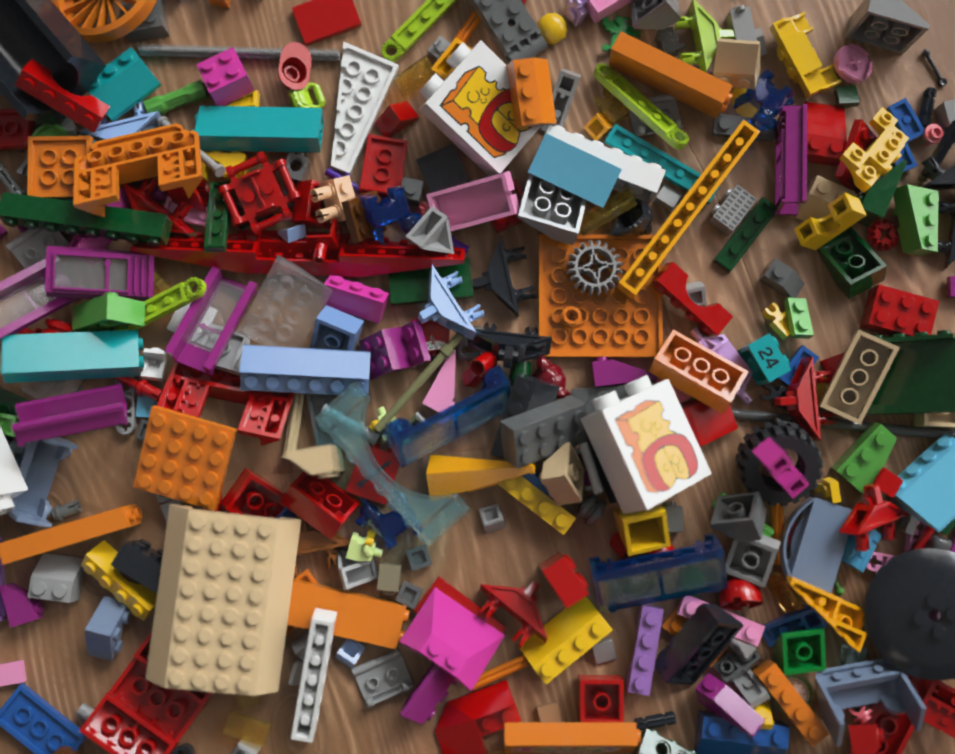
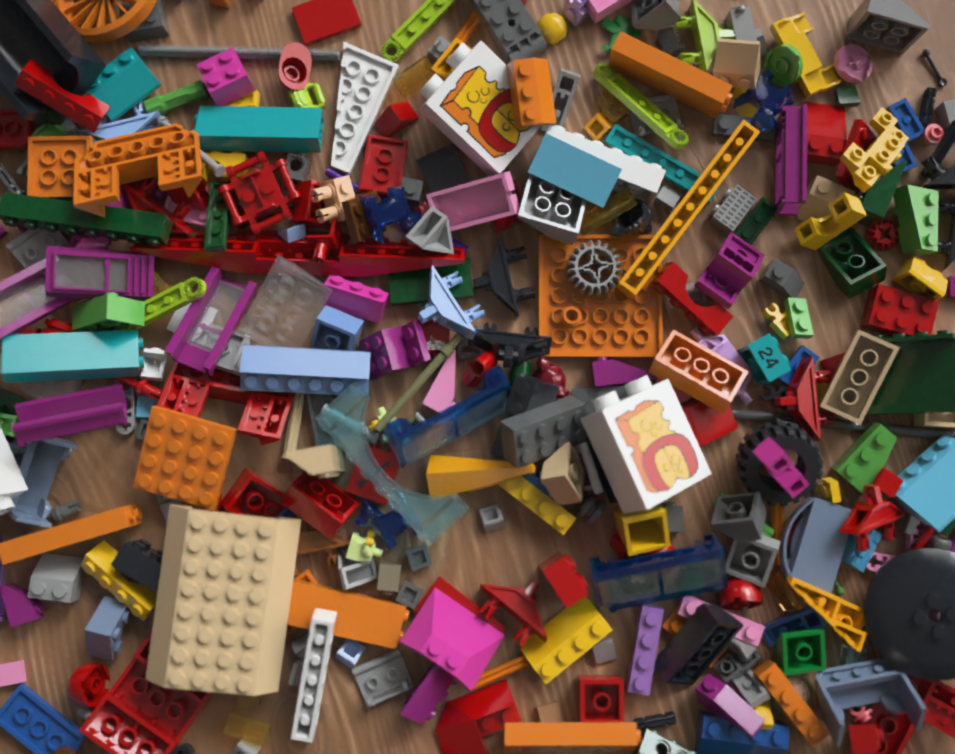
(88, 684): none -> red cylinder
(729, 270): none -> magenta bracket
(785, 64): none -> bright green tile
(921, 279): none -> yellow slope

